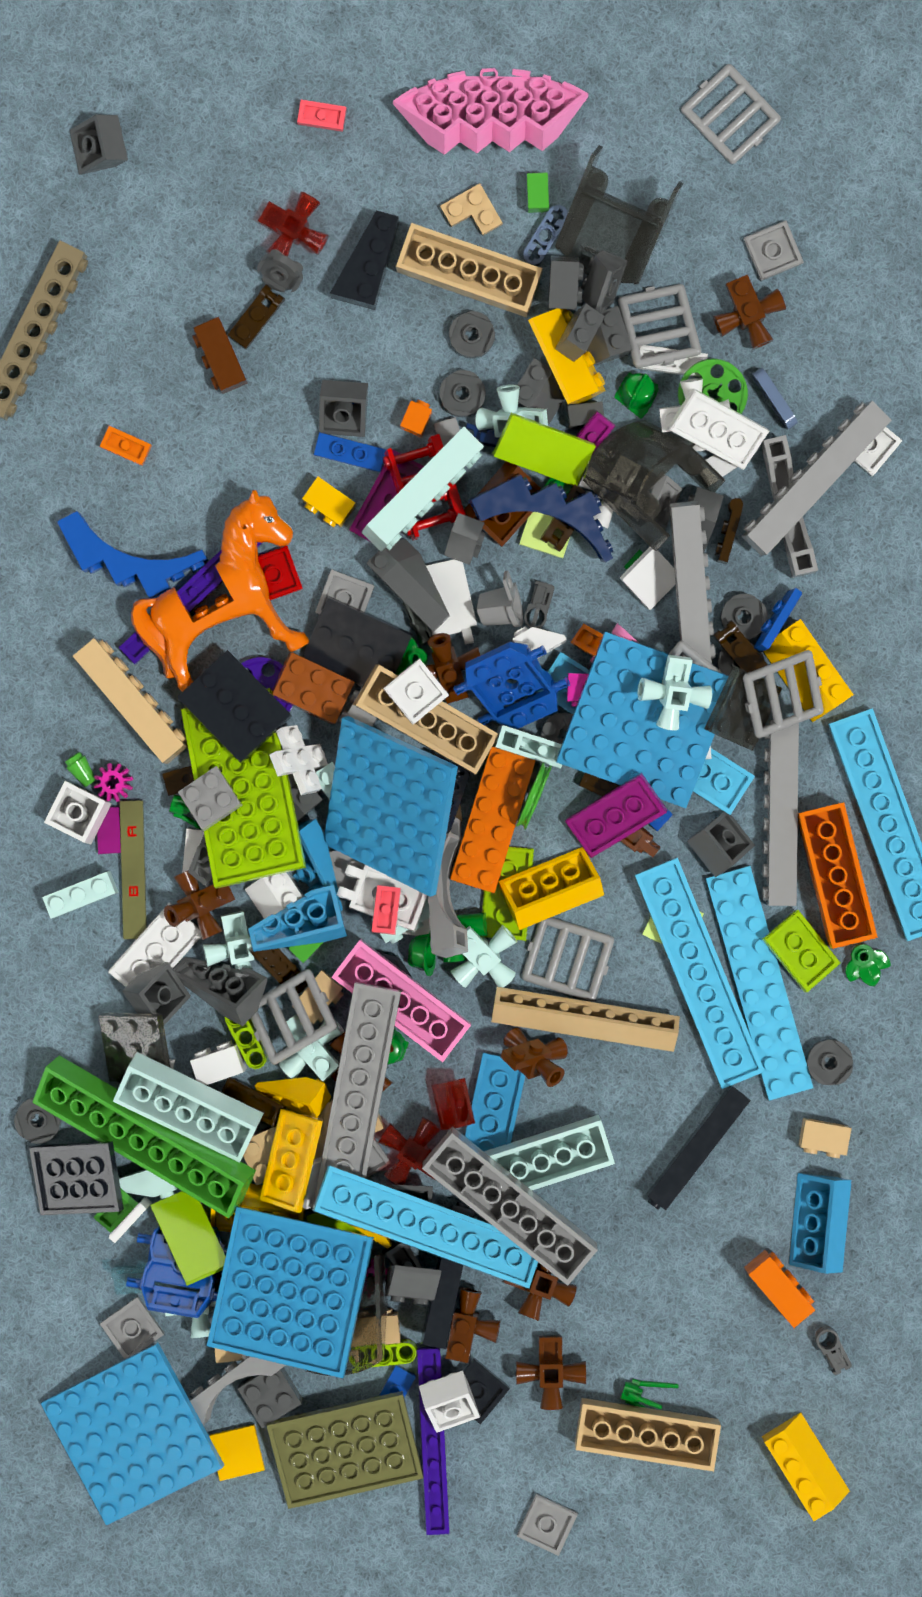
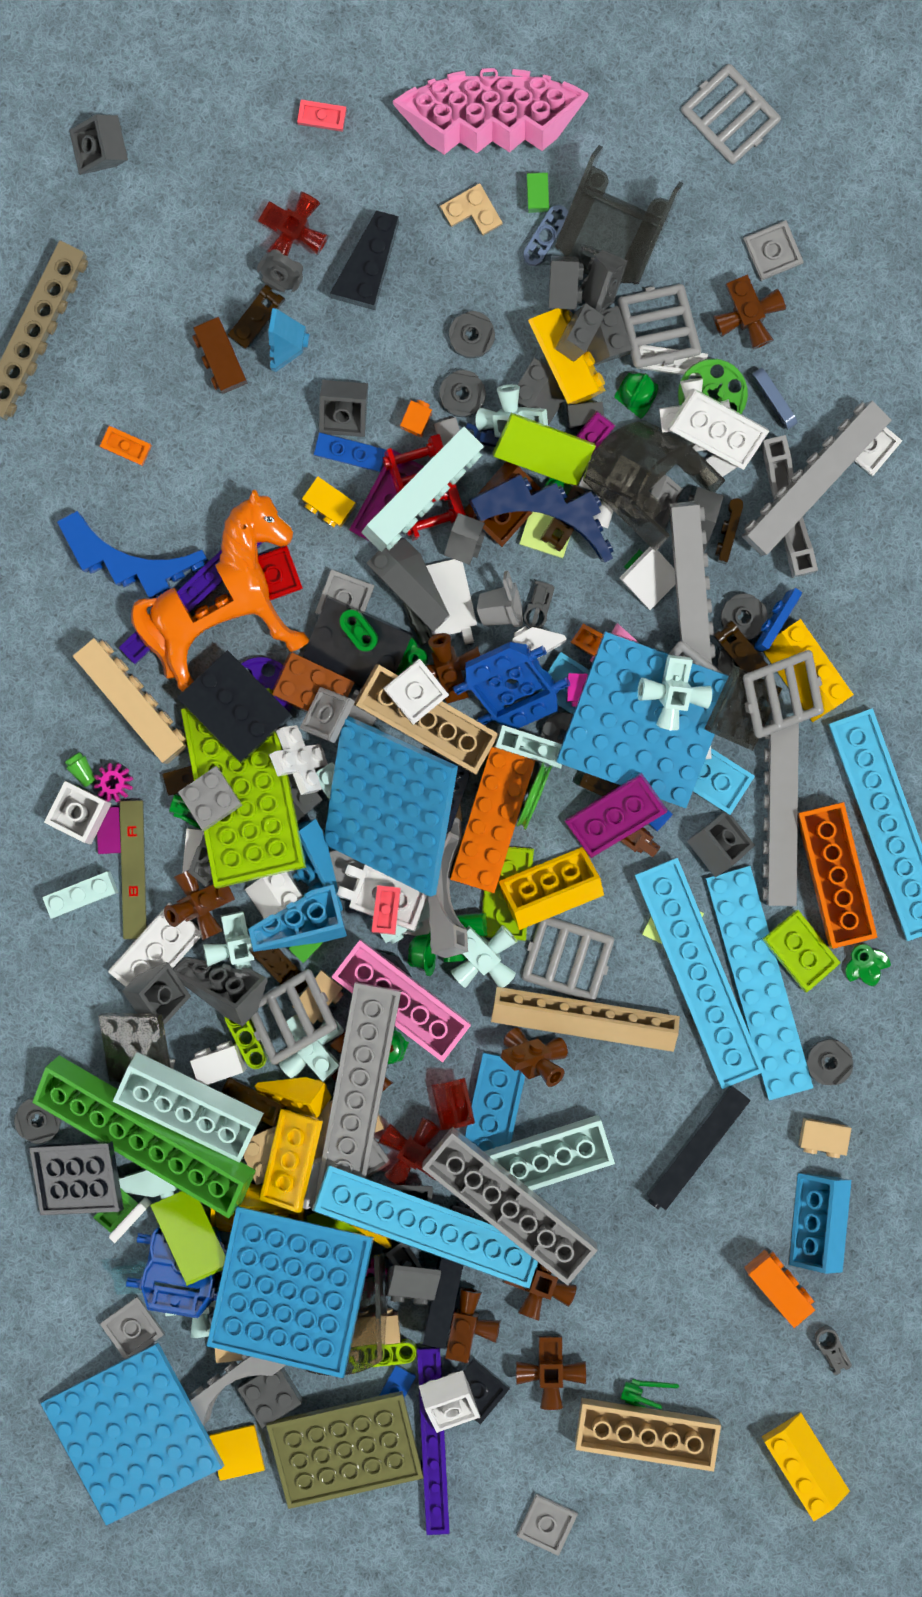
(286, 339): none -> dark azure wedge
(327, 714): none -> light grey tile
(358, 630): none -> green plate
(469, 270): tan brick -> none

